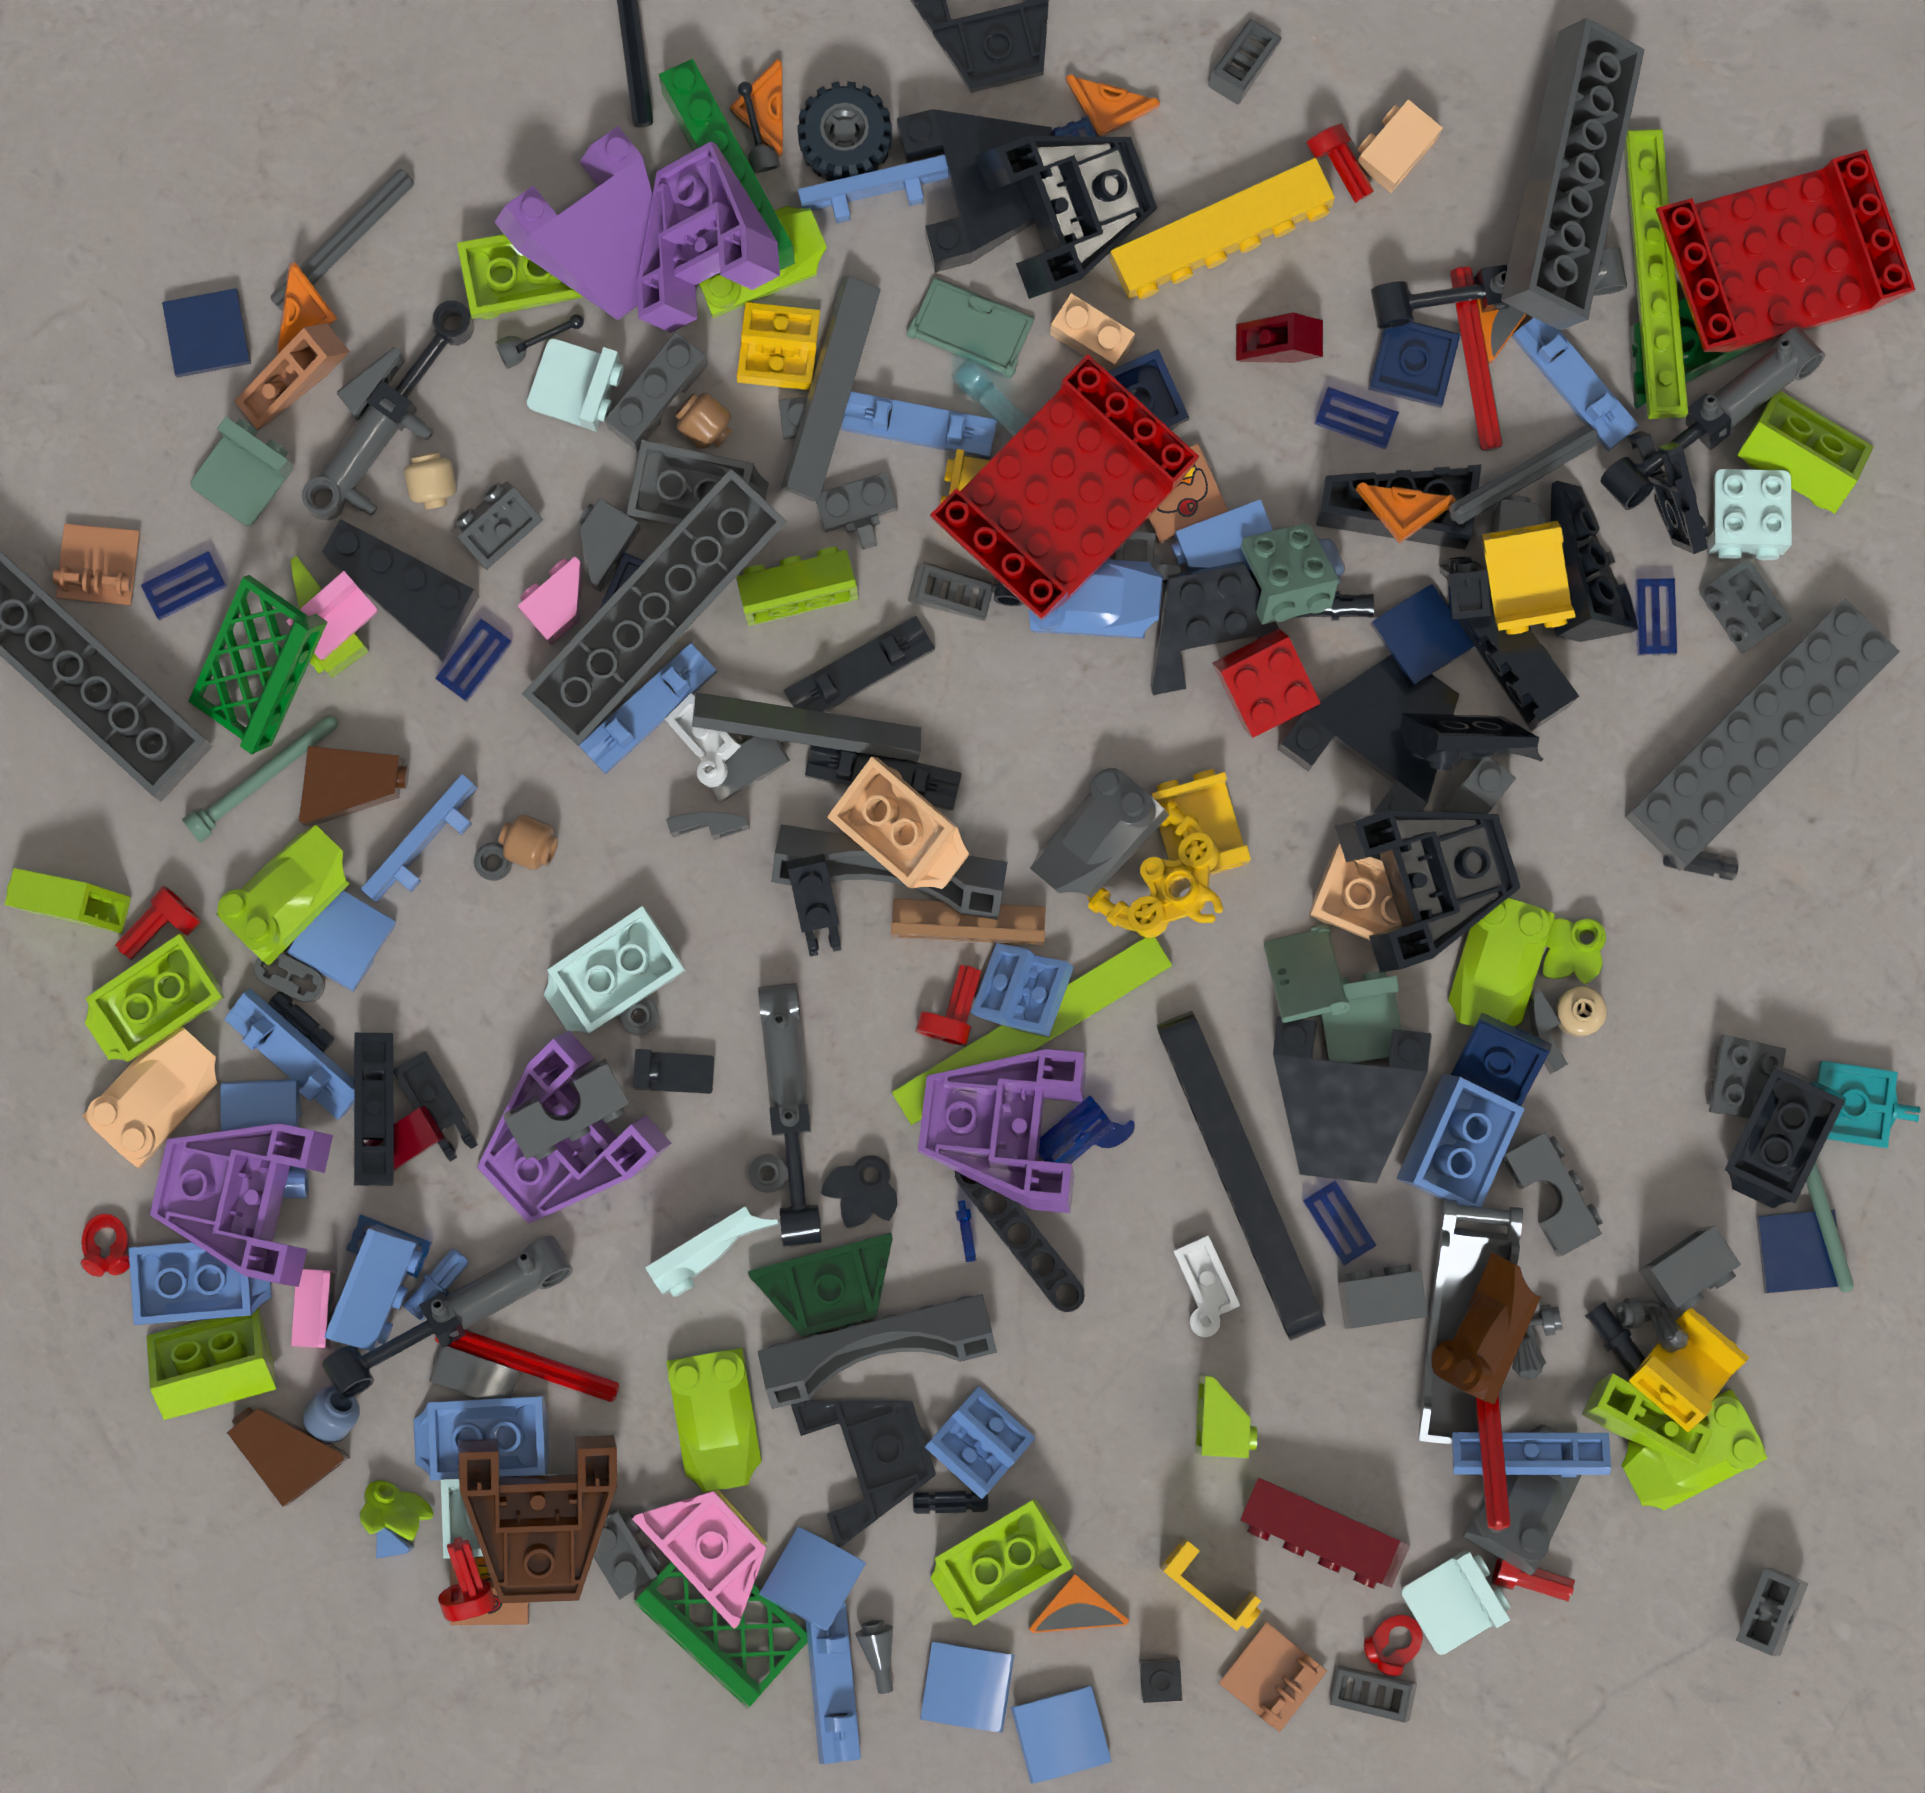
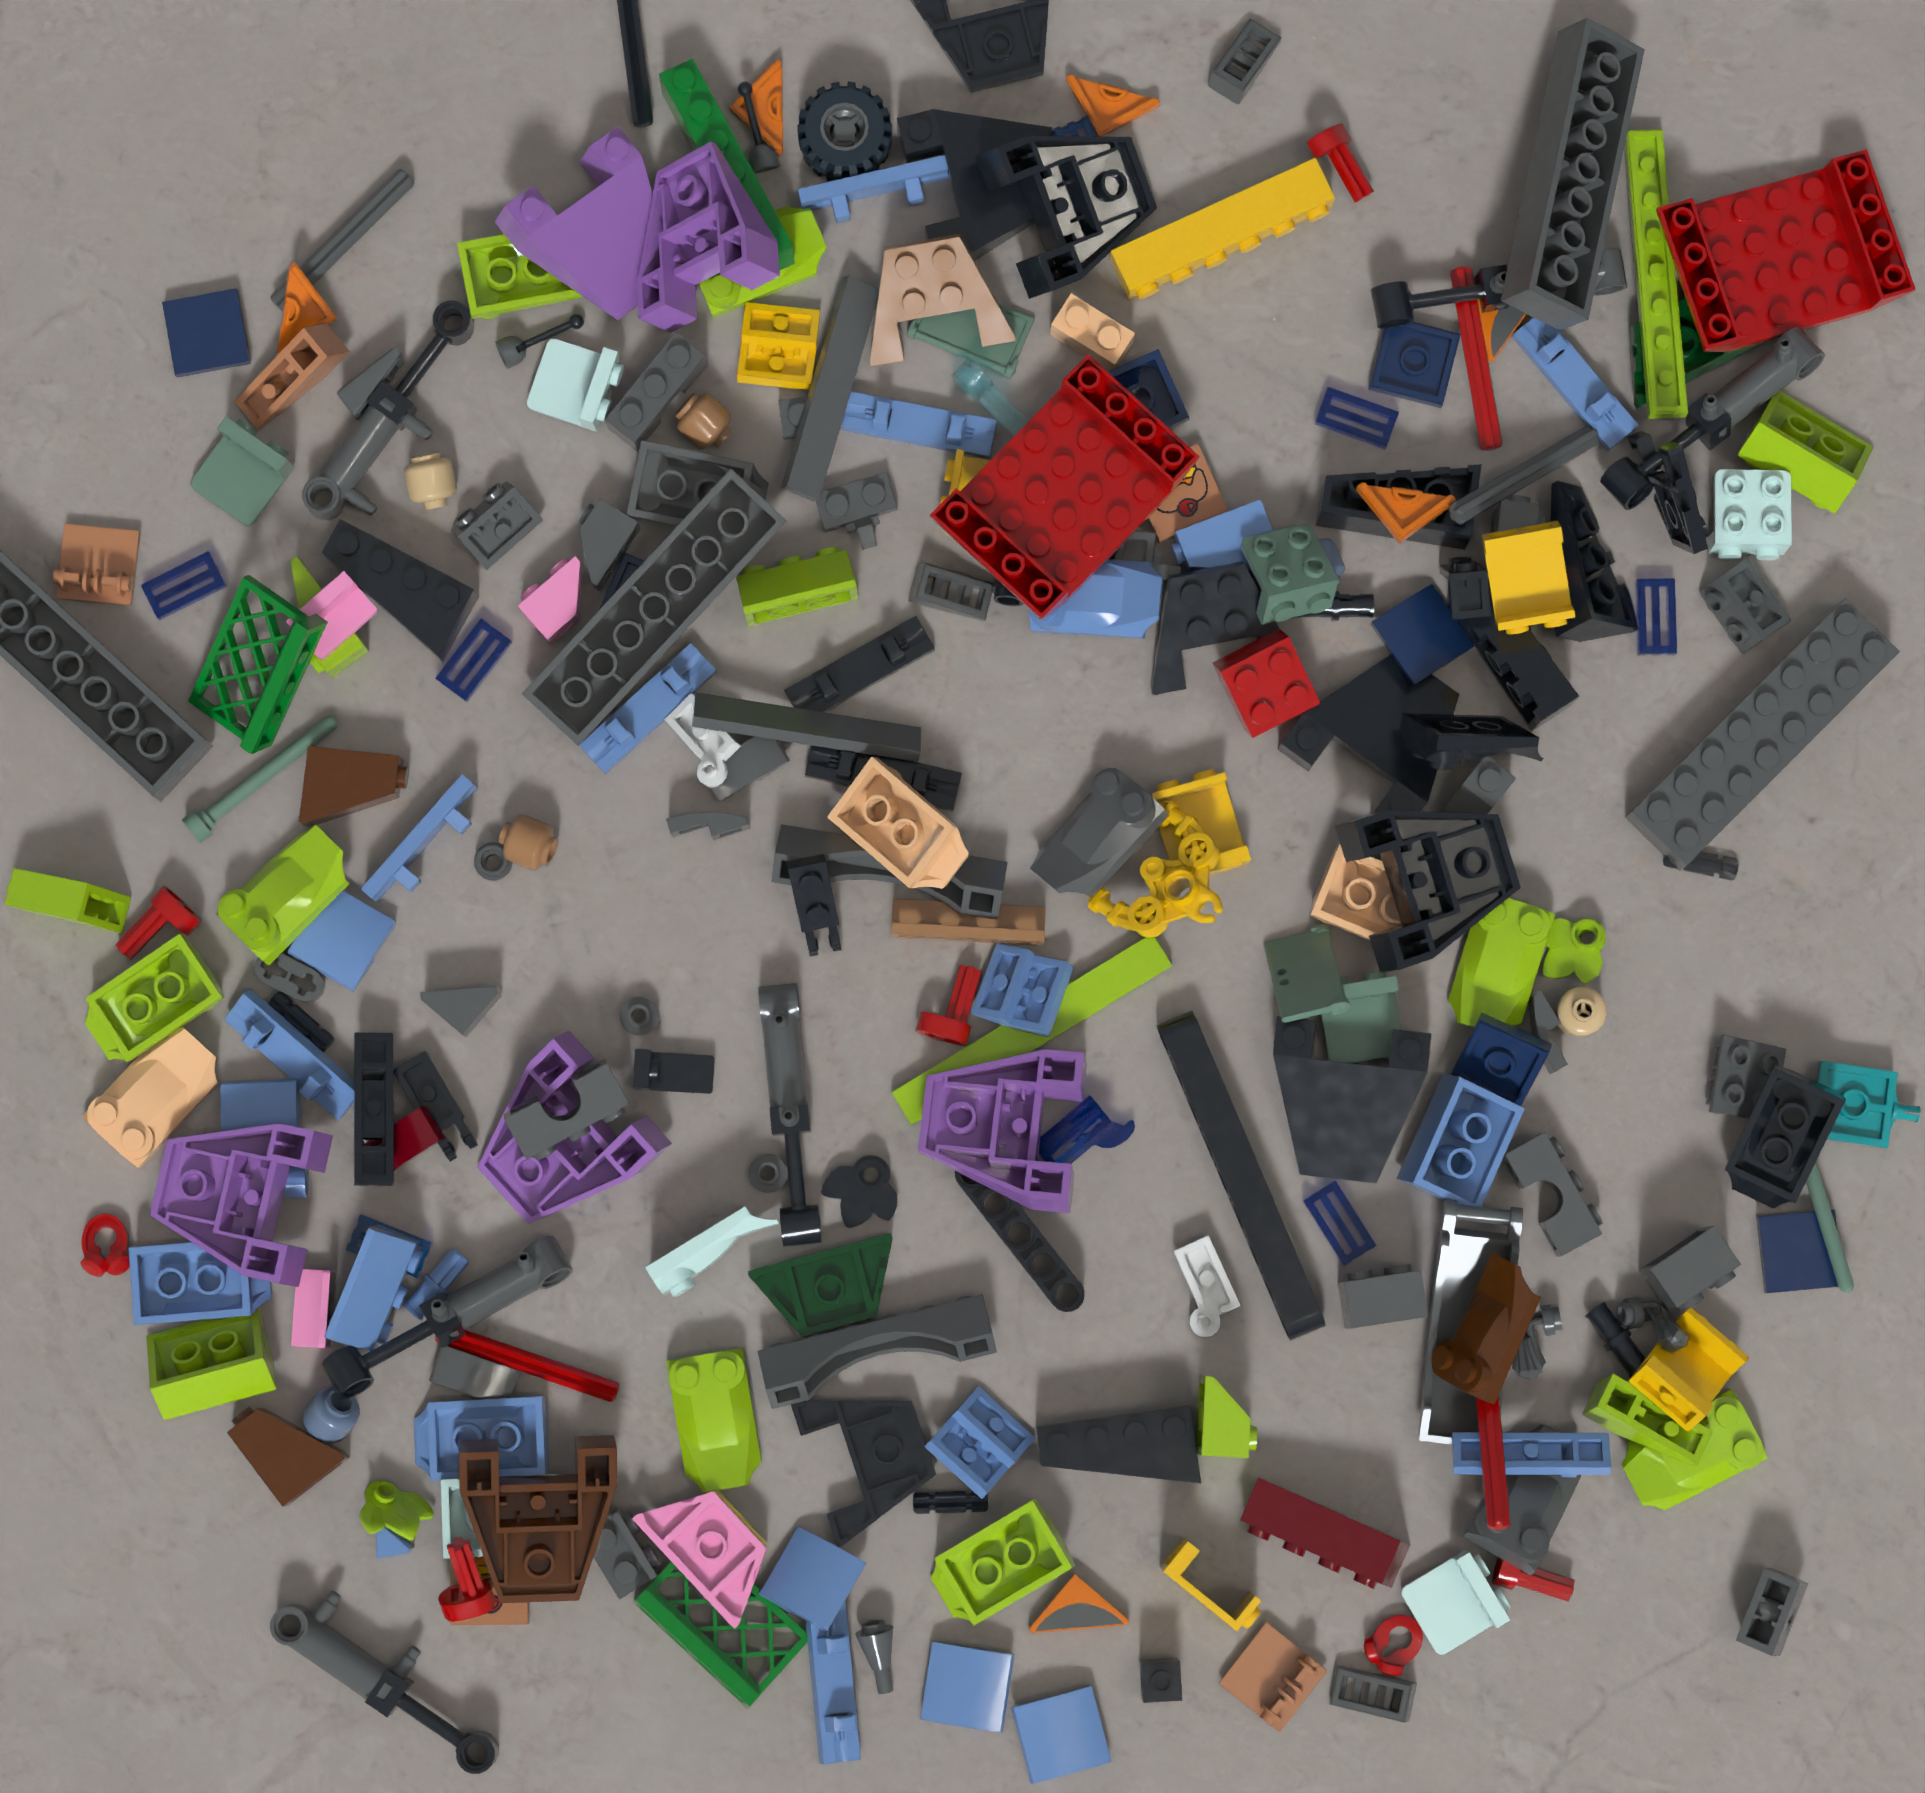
(374, 1681): none -> dark grey piece
(464, 1006): none -> dark grey slope
(611, 973): light aqua slope -> none
(930, 281): none -> wing
(963, 1216): clear blue piece -> none
(1130, 1444): none -> black wedge
(1280, 339): dark red slope -> none
(1399, 145): light nougat brick -> none

